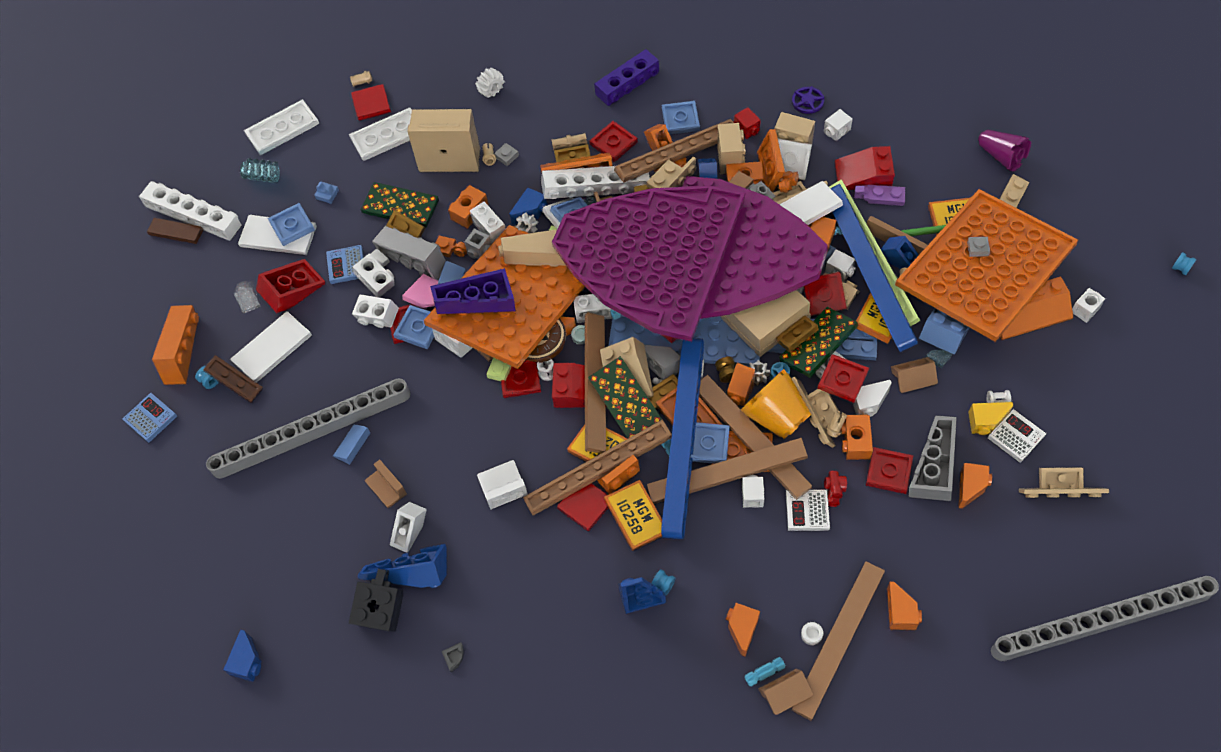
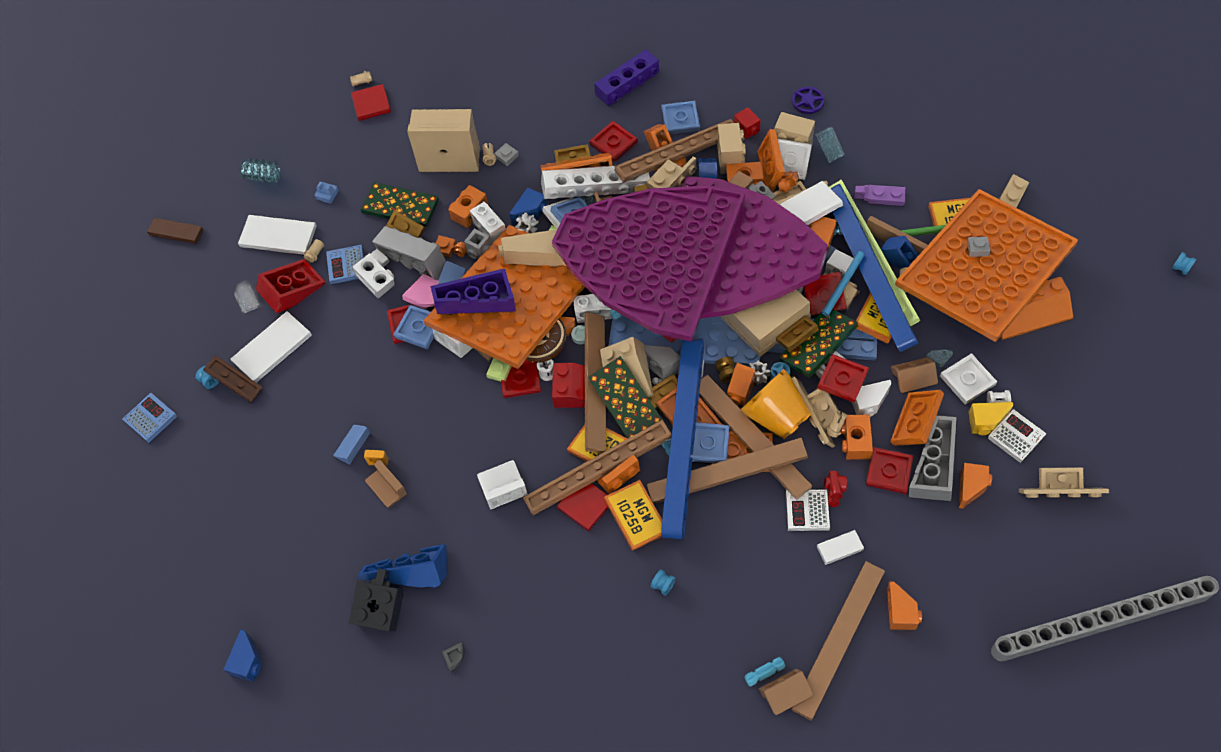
(176, 344): orange wedge -> none
(190, 210): white brick -> none
(281, 127): white tile -> none
(291, 224): medium blue tile -> none
(300, 426): light grey beam -> none
(312, 253): none -> tan pin
(373, 456): none -> light orange tile
(375, 311): white brick -> none
(382, 135): white tile -> none
(407, 526): white slope -> none
(489, 82): white gear -> none
(569, 141): tan pin -> none
(639, 594): blue wedge -> none
(742, 625): orange slope -> none
(752, 491): white brick -> none
(812, 633): white tile -> none
(830, 144): none -> clear light blue hips
(837, 125): white brick -> none
(840, 547): none -> white tile
(843, 283): none -> dark azure bar
(866, 167): red slope -> none
(917, 417): none -> orange tile
(943, 331): medium blue slope -> none
(968, 379): none -> white plate
(1005, 147): magenta cone -> none
(1084, 310): white brick -> none

